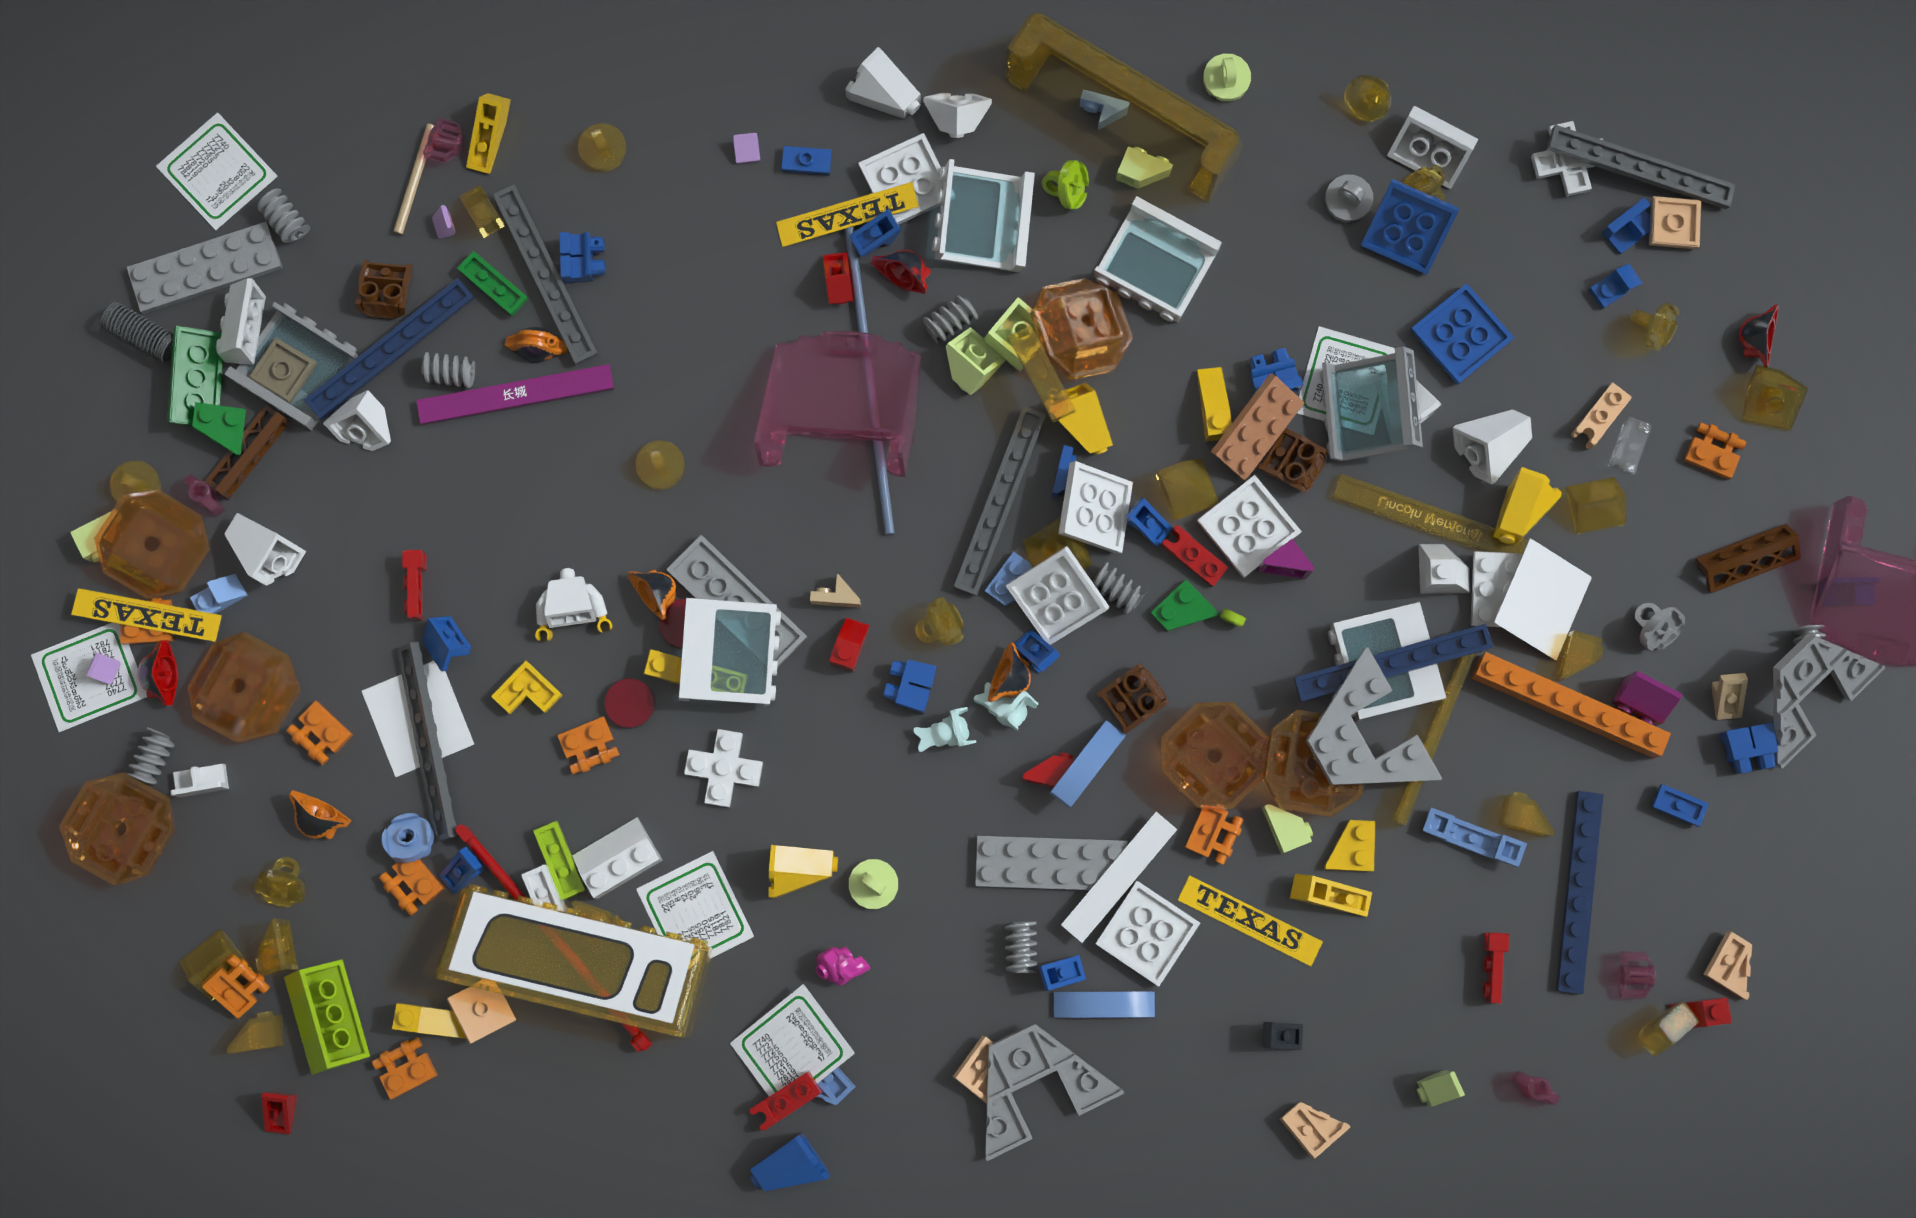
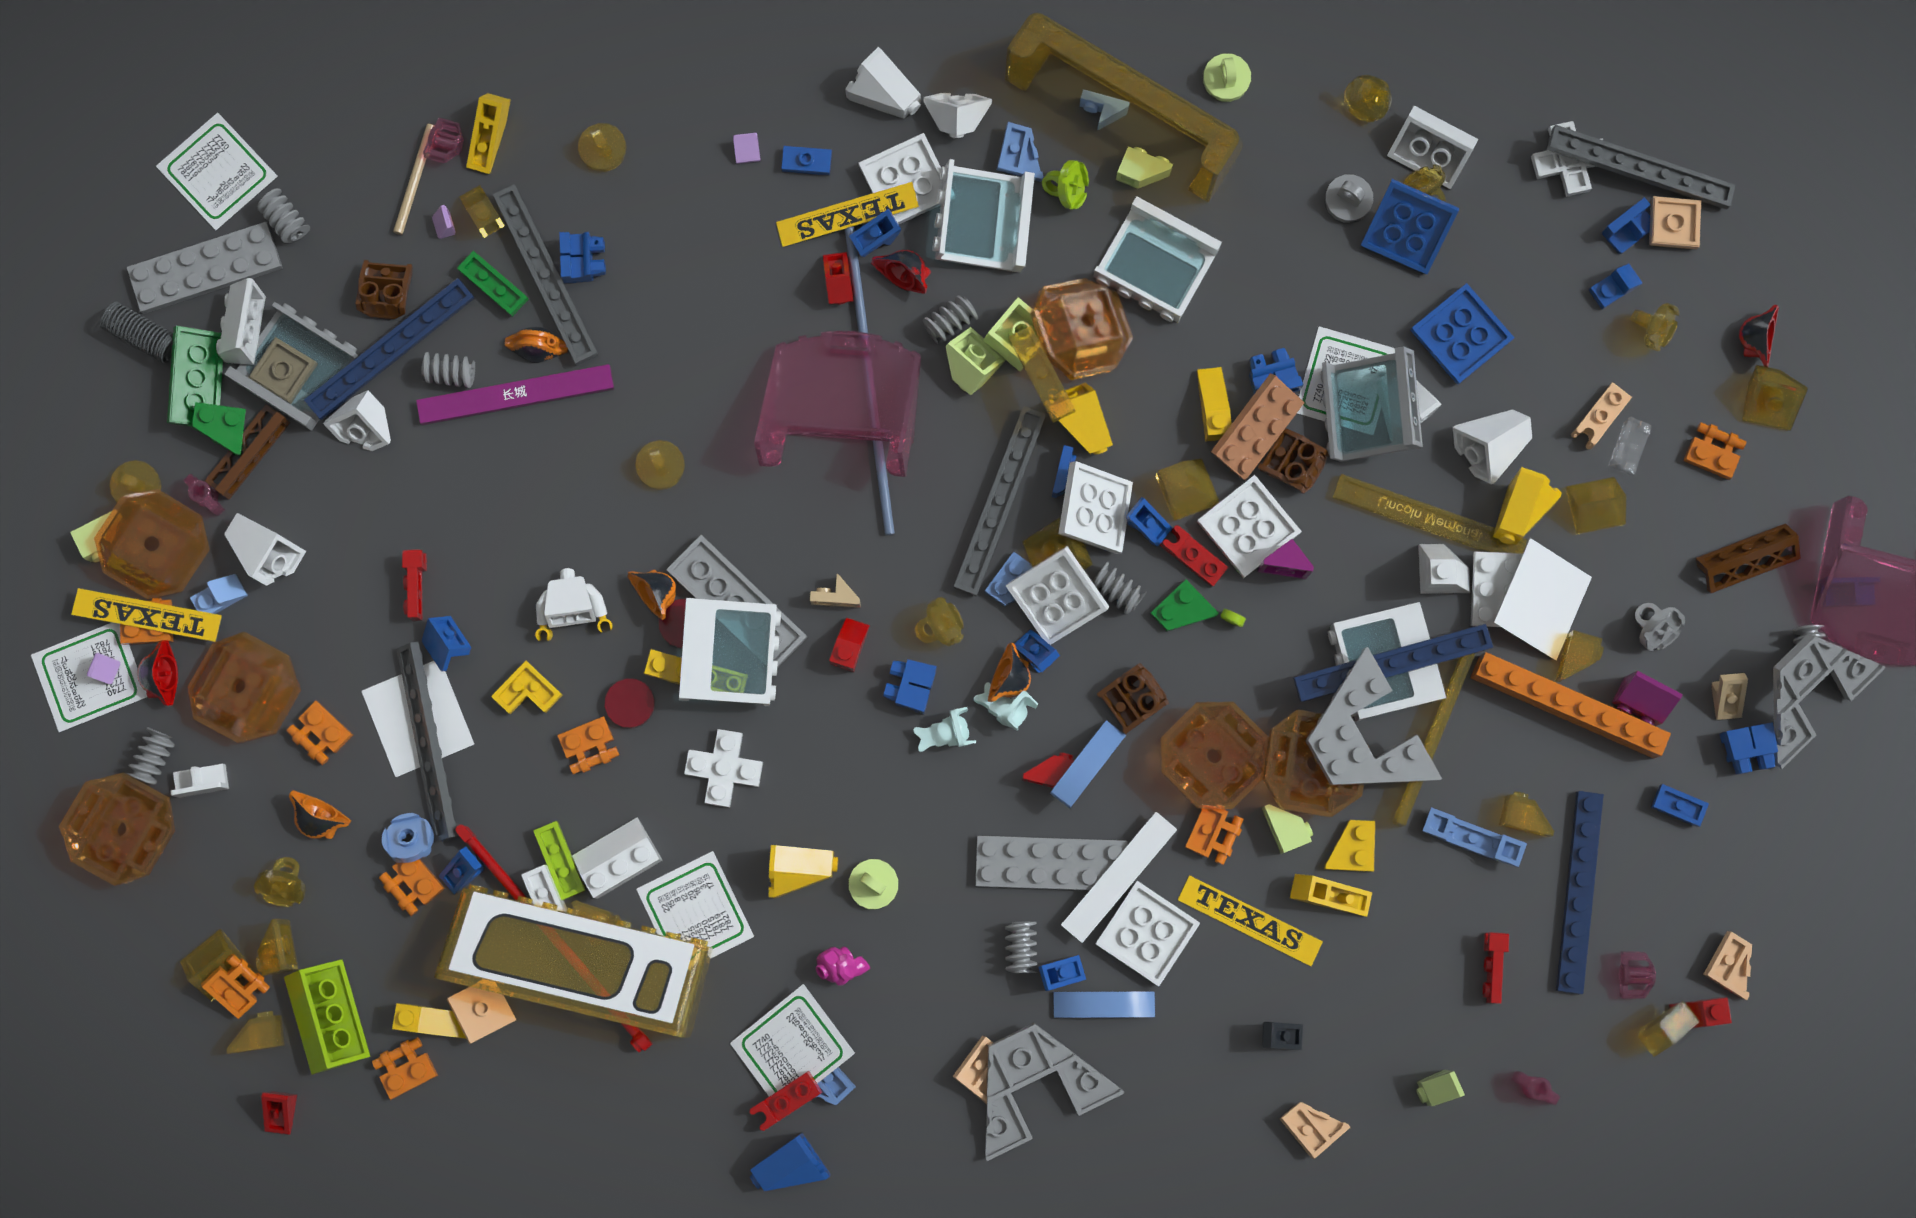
(1018, 152): none -> medium blue wing

